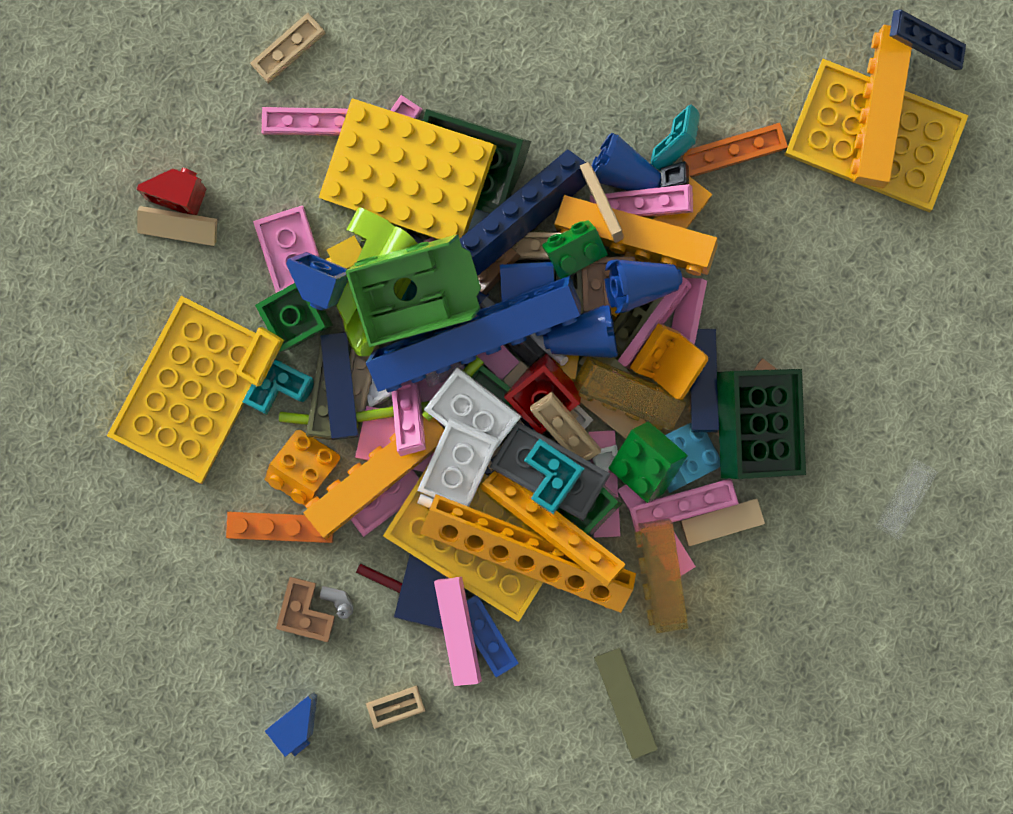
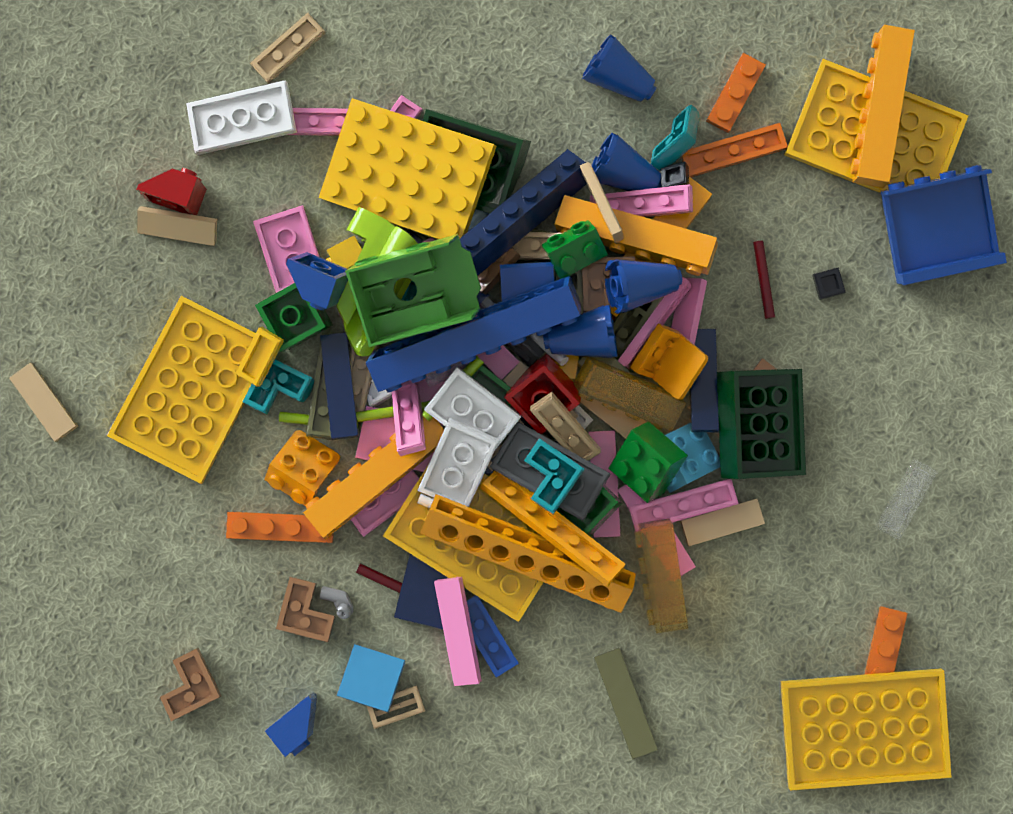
(43, 402): none -> tan tile
(198, 686): none -> medium nougat plate
(241, 117): none -> white tile
(371, 678): none -> dark azure tile
(606, 457): white tile -> none
(619, 72): none -> blue cone
(735, 93): none -> orange plate
(764, 281): none -> dark red bar
(829, 283): none -> black tile
(866, 729): none -> yellow plate
(886, 641): none -> orange plate
(927, 39): dark blue tile -> none
(941, 226): none -> blue panel

